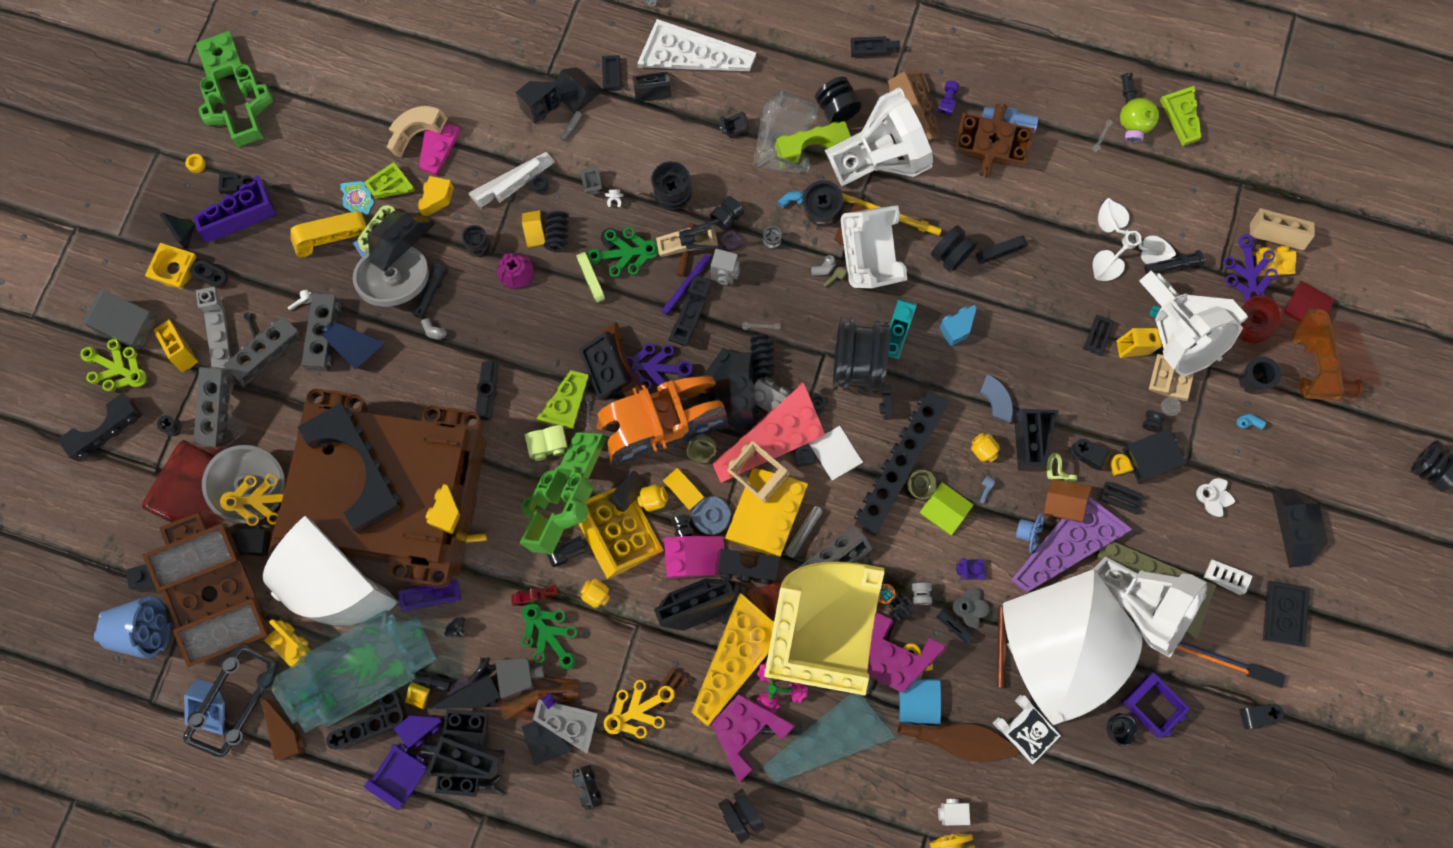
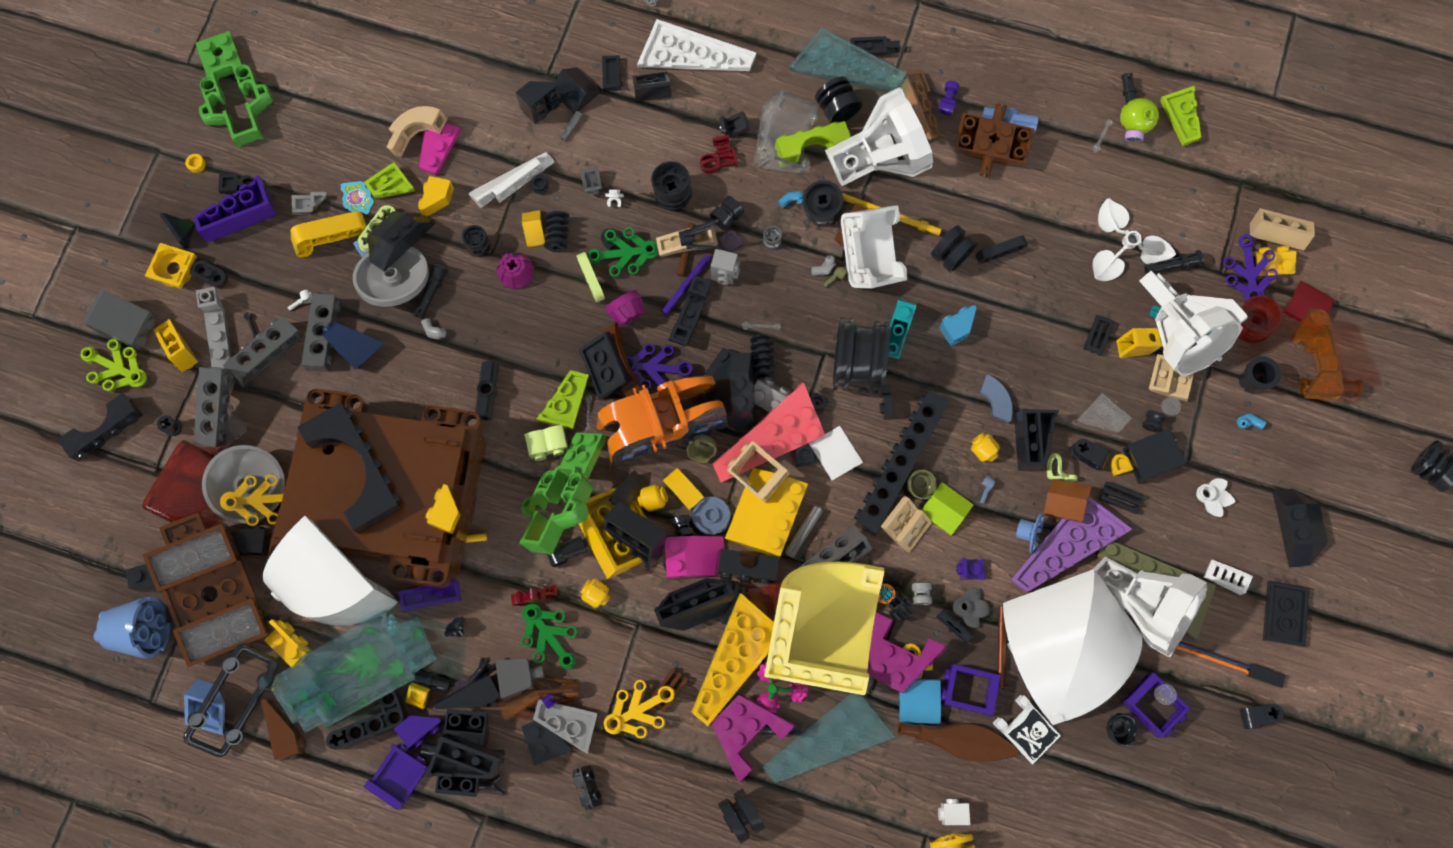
(307, 203): none -> light grey slope
(626, 308): none -> magenta piece
(636, 533): none -> black wedge
(724, 156): none -> dark red piece
(835, 57): none -> clear light blue wing
(906, 524): none -> tan slope
(990, 696): none -> dark purple window
(1105, 415): none -> clear wing
(1165, 694): none -> clear tile

